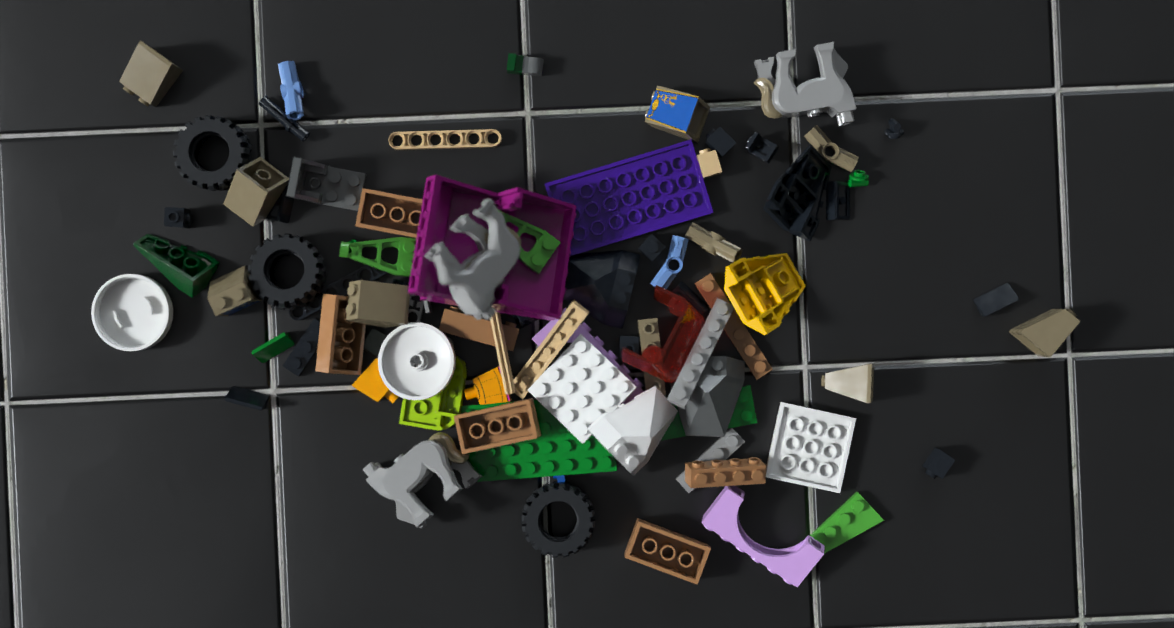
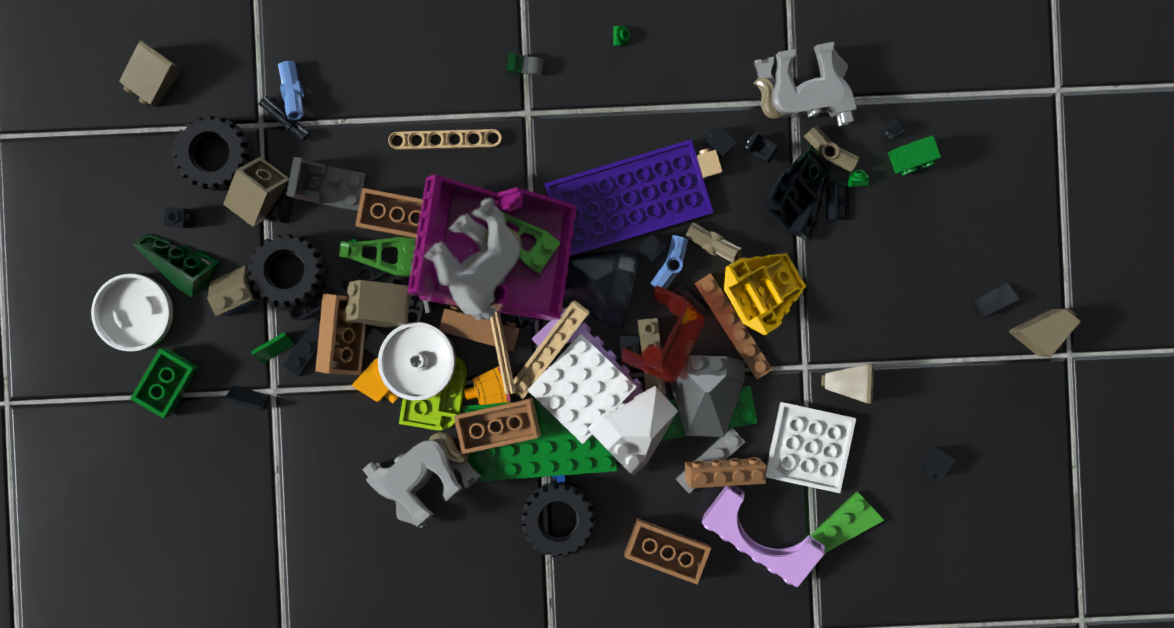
(164, 383): none -> green brick
(620, 35): none -> green plate
(677, 113): slope -> none
(700, 353): light grey plate -> none
(919, 153): none -> green brick

